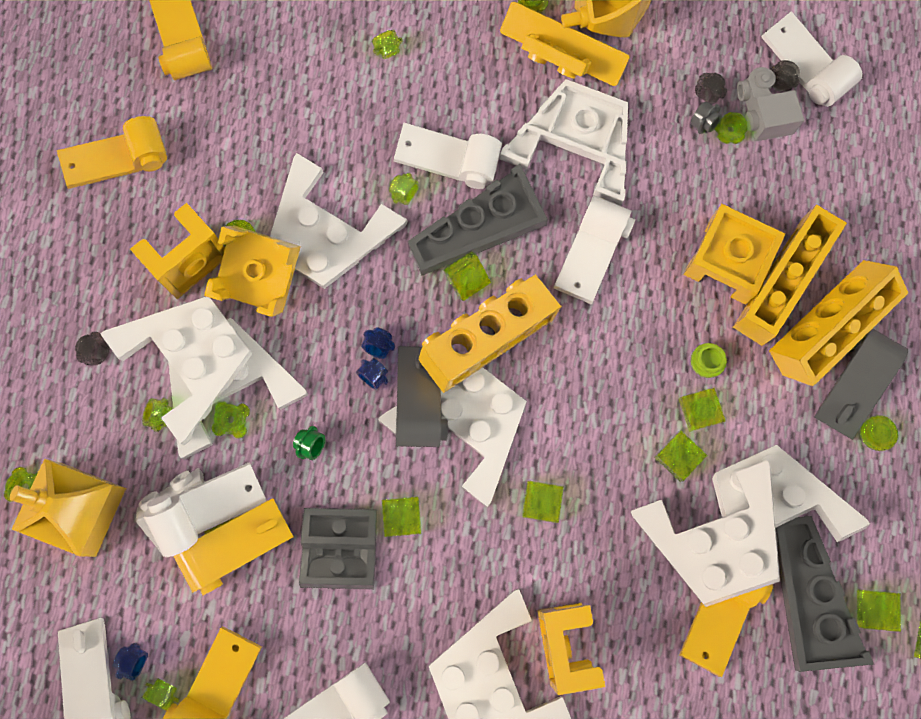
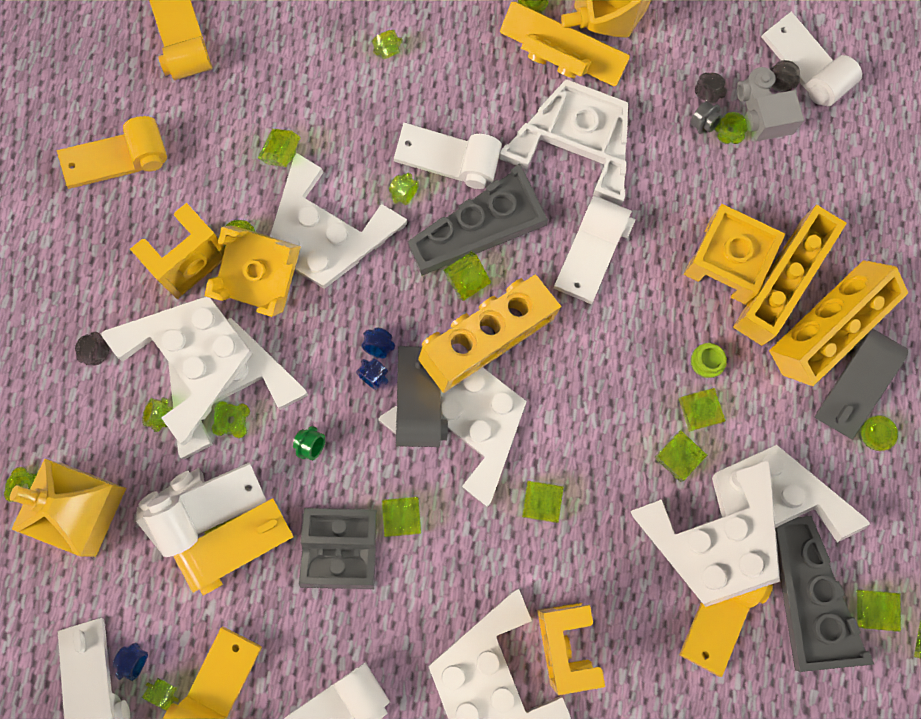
(279, 147): none -> clear neon green plate

